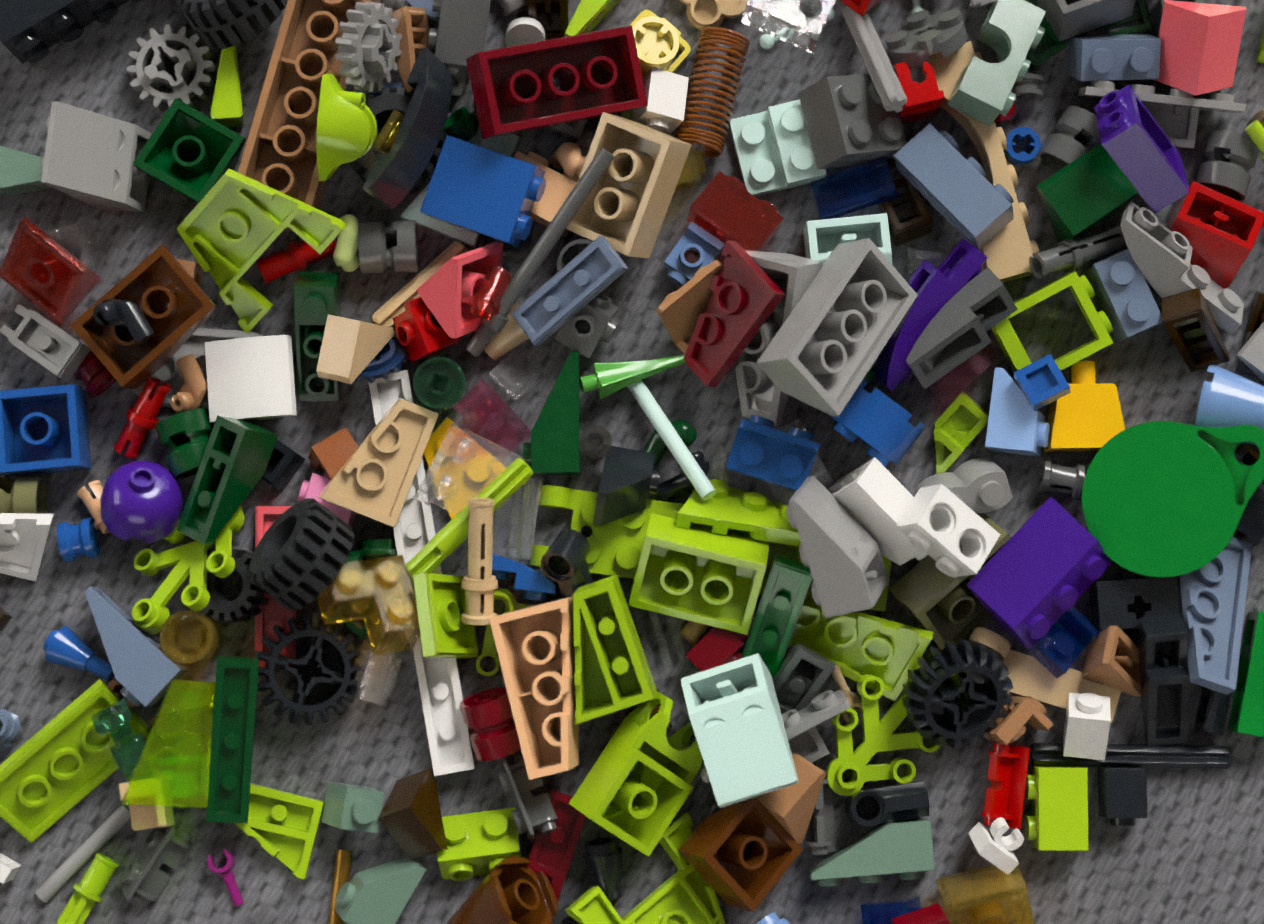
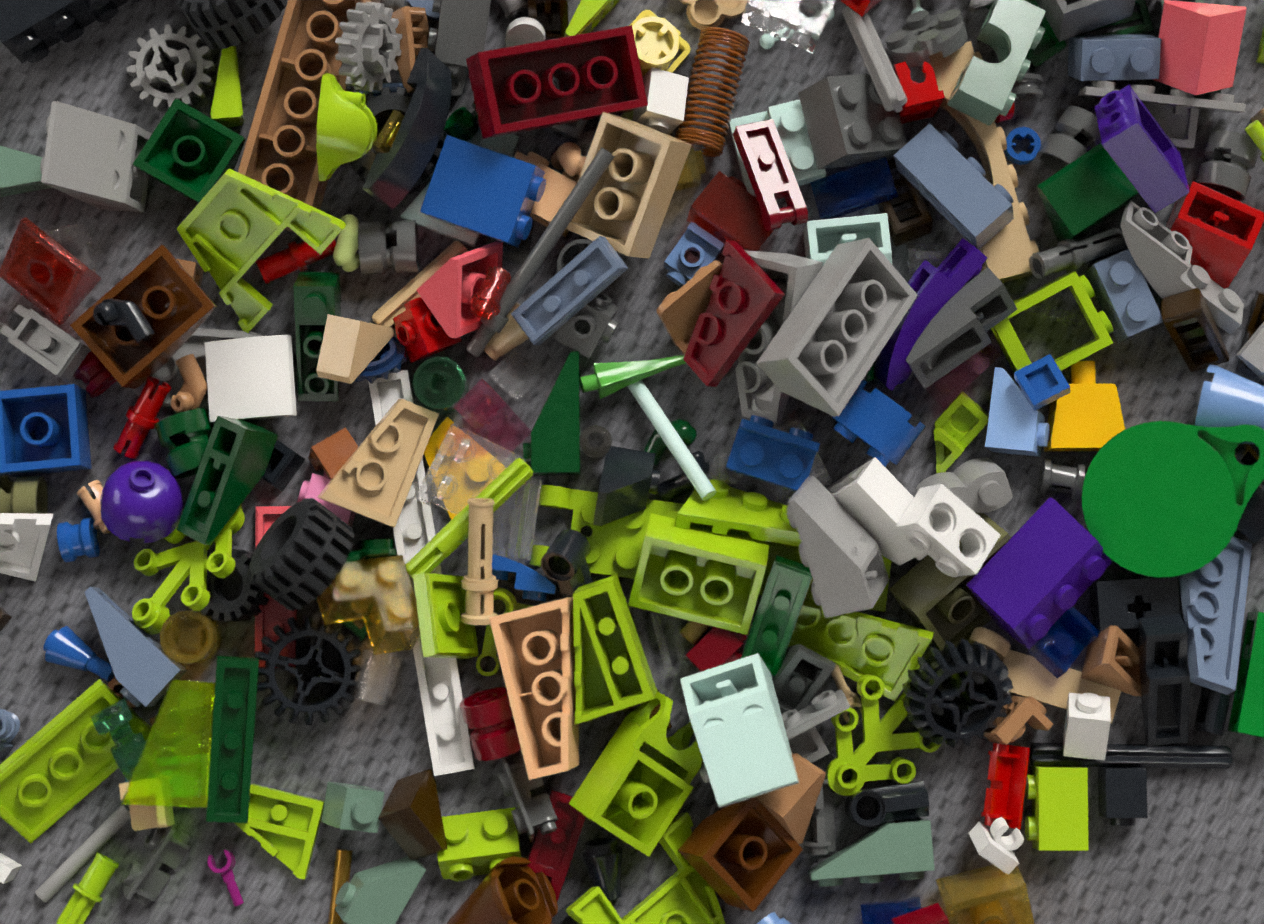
(770, 174): none -> plate

